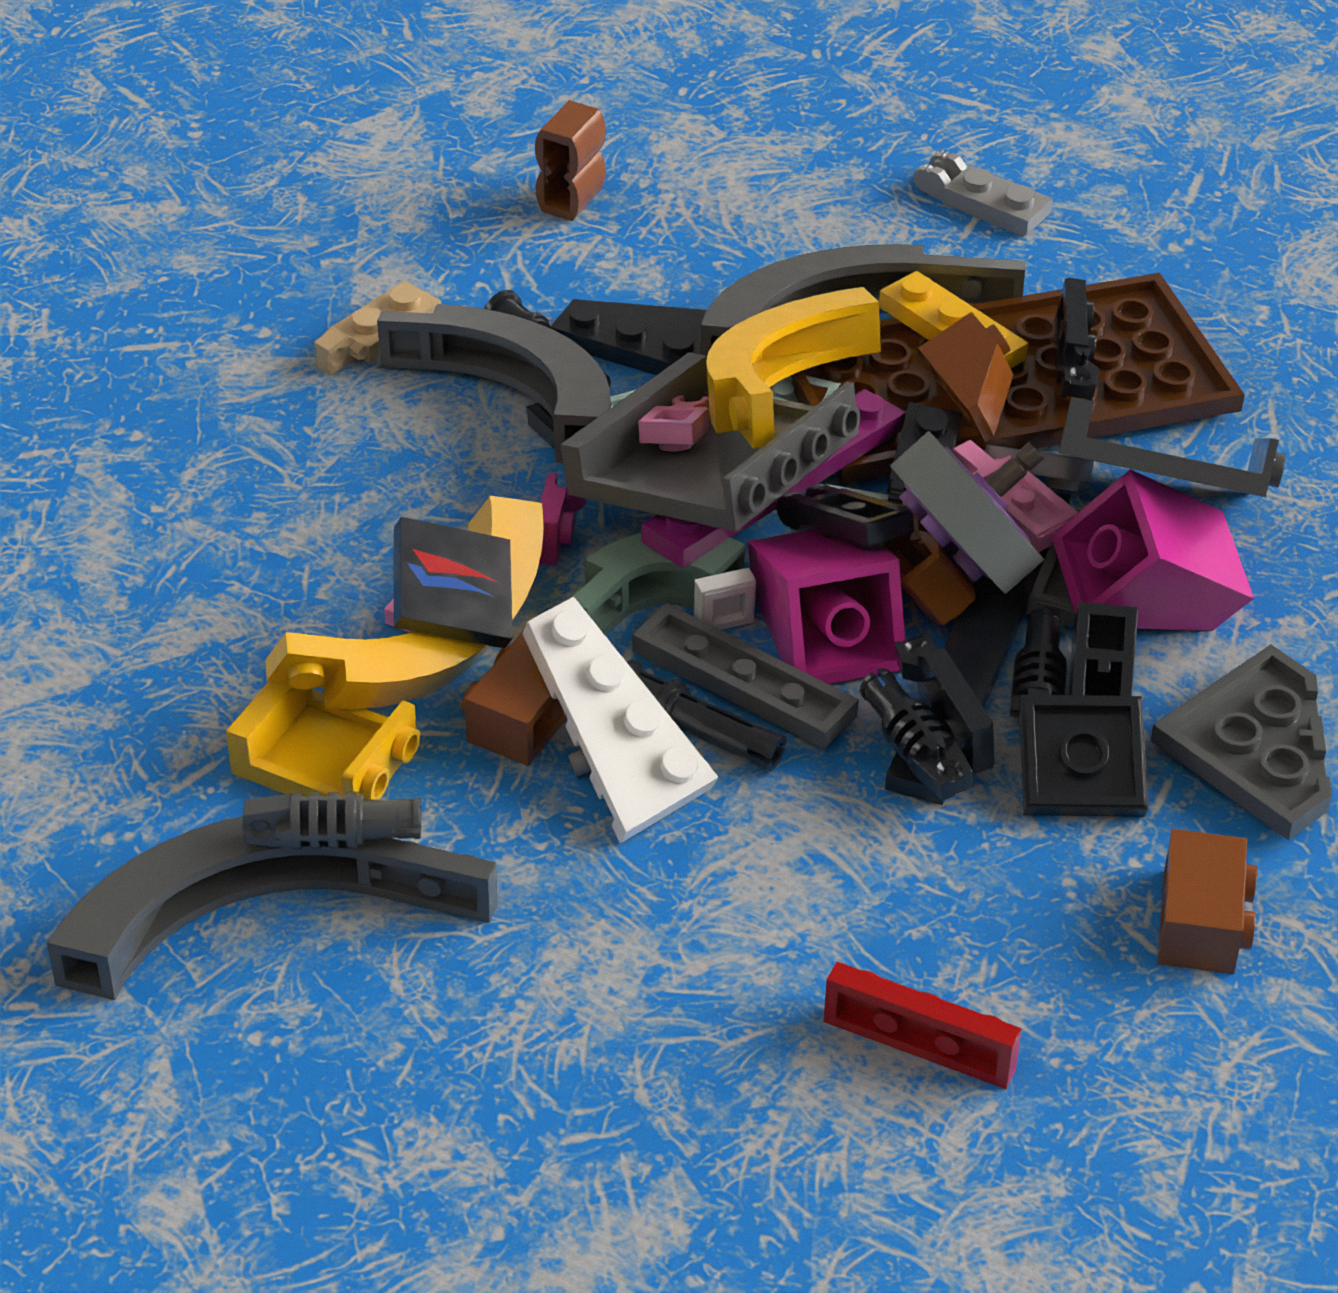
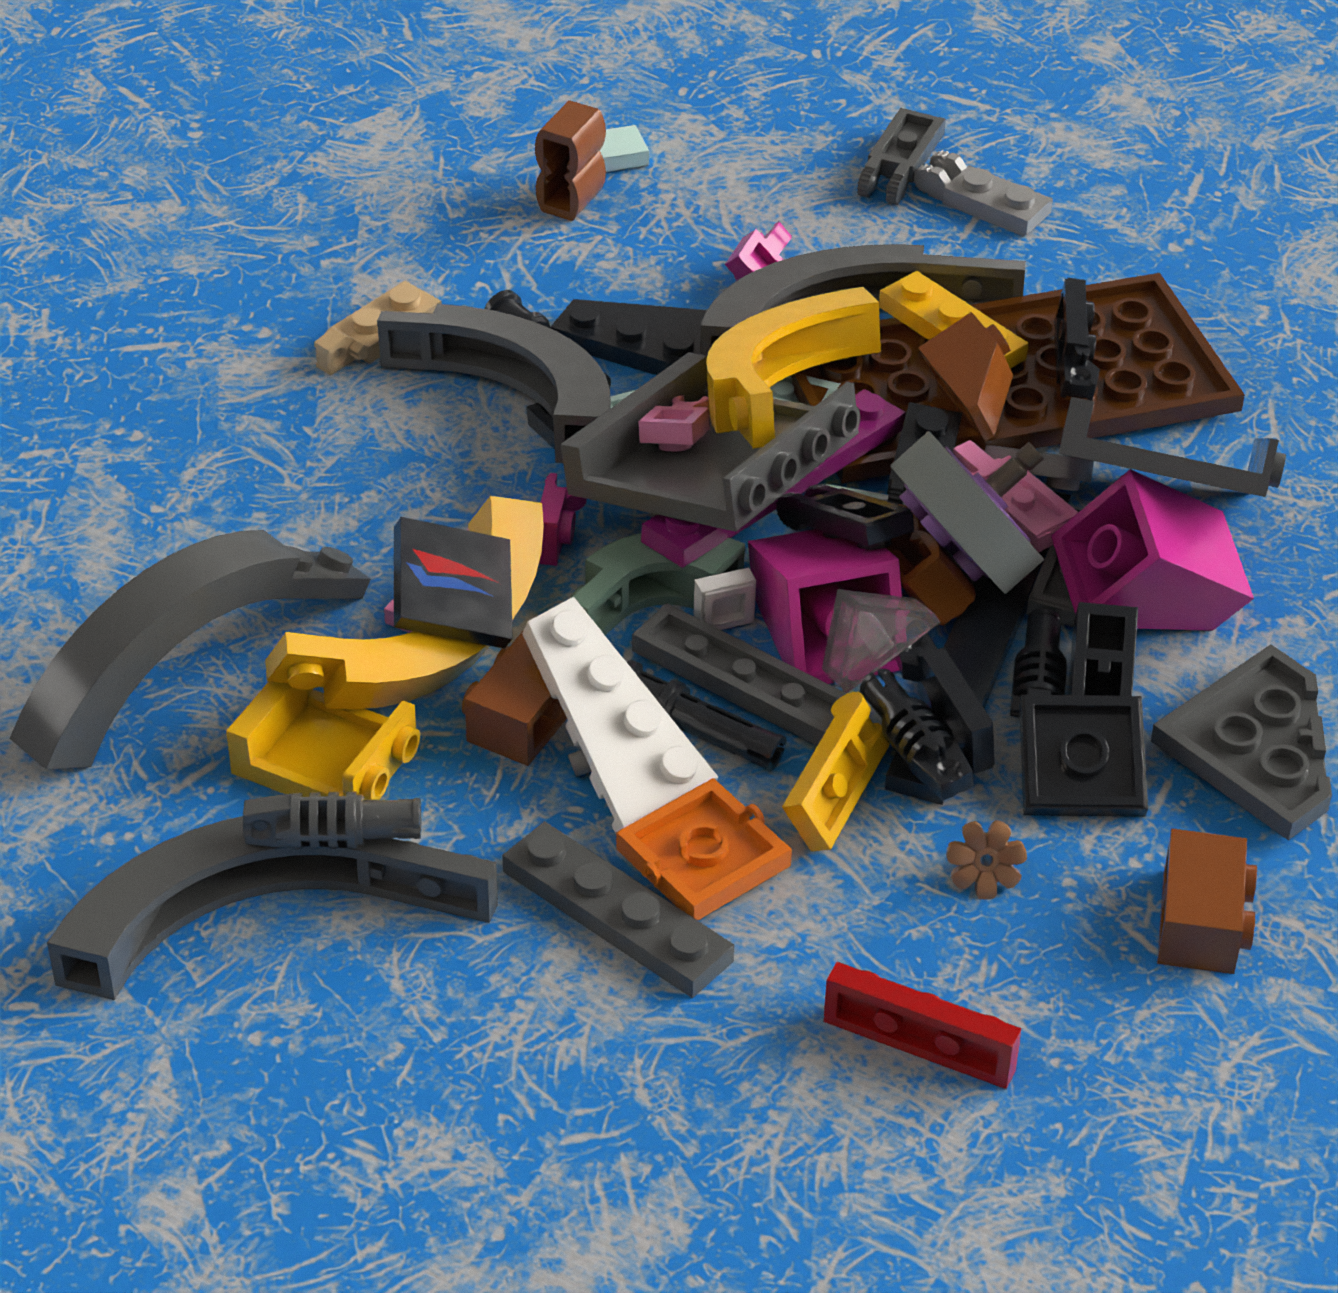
(152, 615): none -> dark grey arch
(619, 909): none -> dark grey plate
(624, 149): none -> light aqua tile
(704, 849): none -> orange plate
(758, 250): none -> plate
(836, 773): none -> yellow plate
(870, 632): none -> clear slope
(900, 153): none -> dark grey hinge
(986, 858): none -> medium nougat plant

